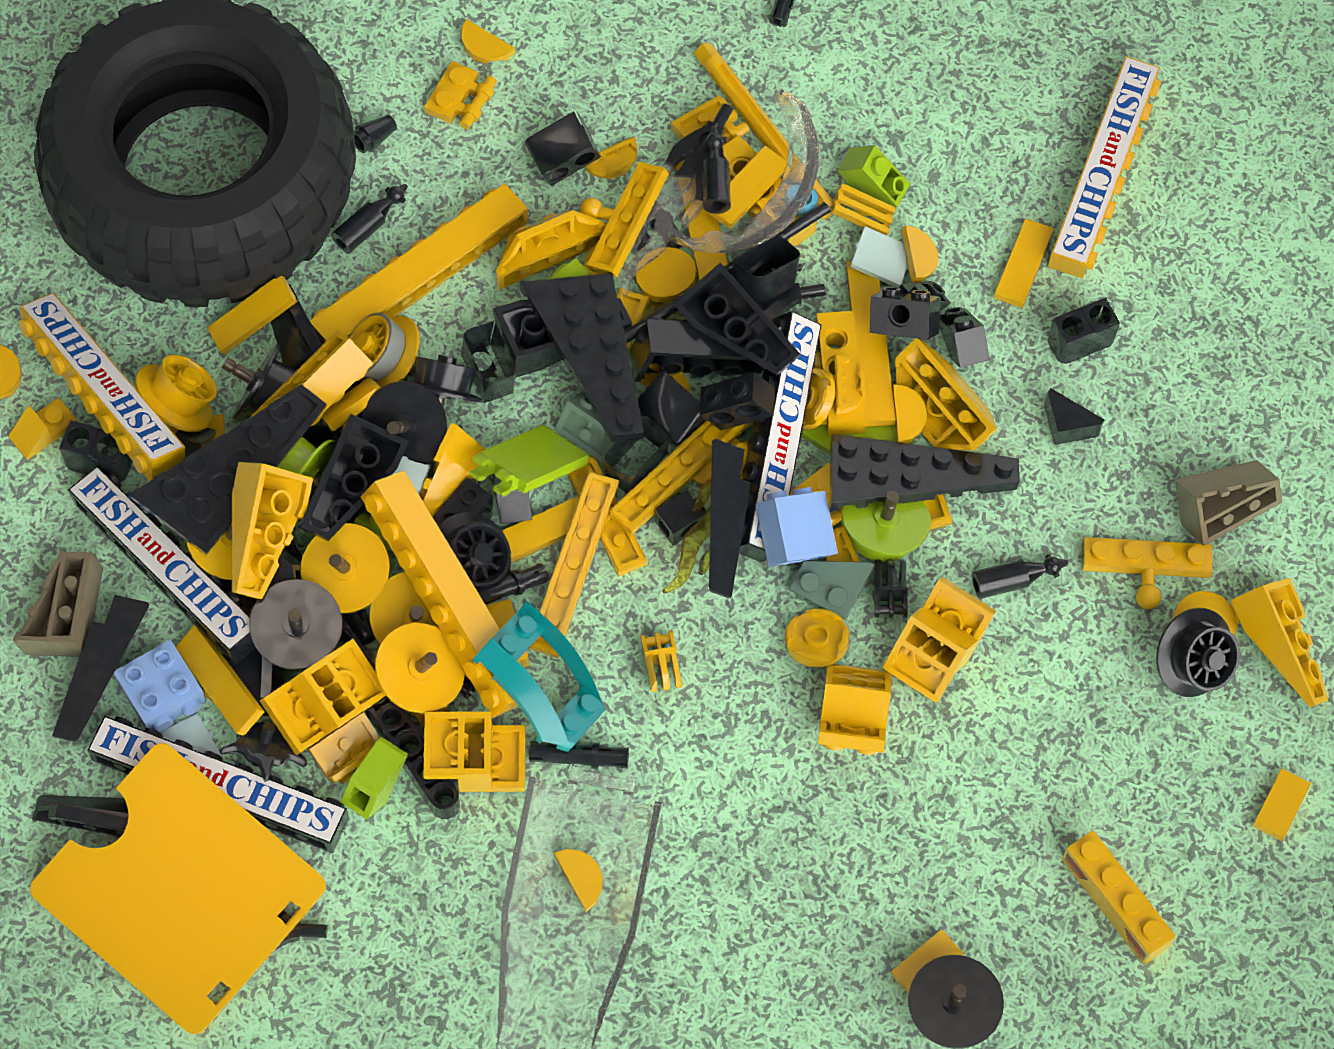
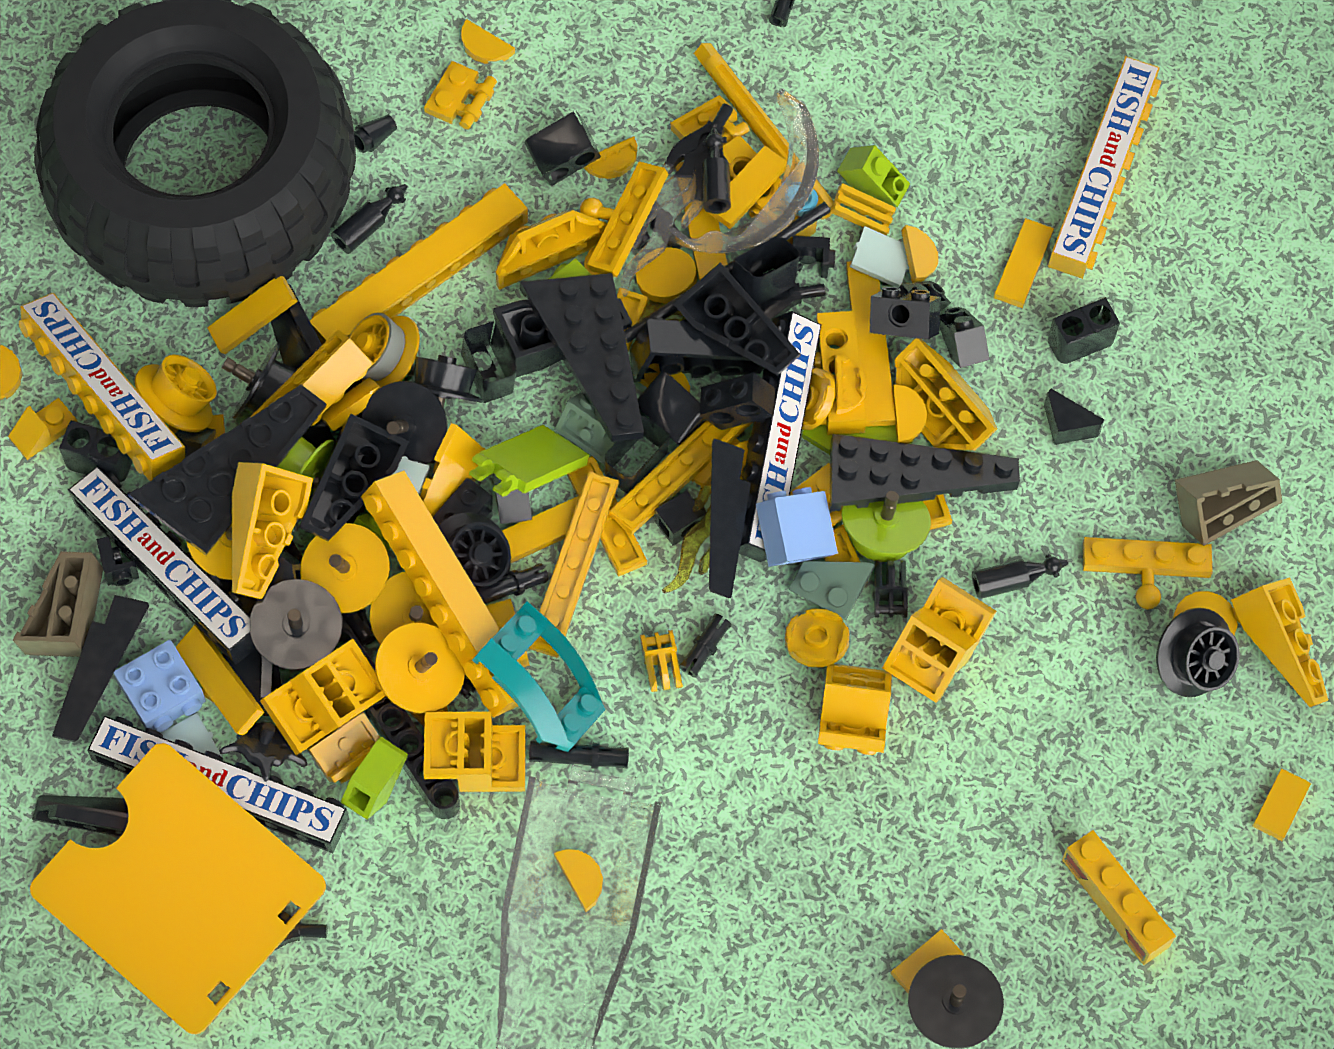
(114, 570): none -> black bracket
(705, 645): none -> black pin
(815, 250): none -> black bracket

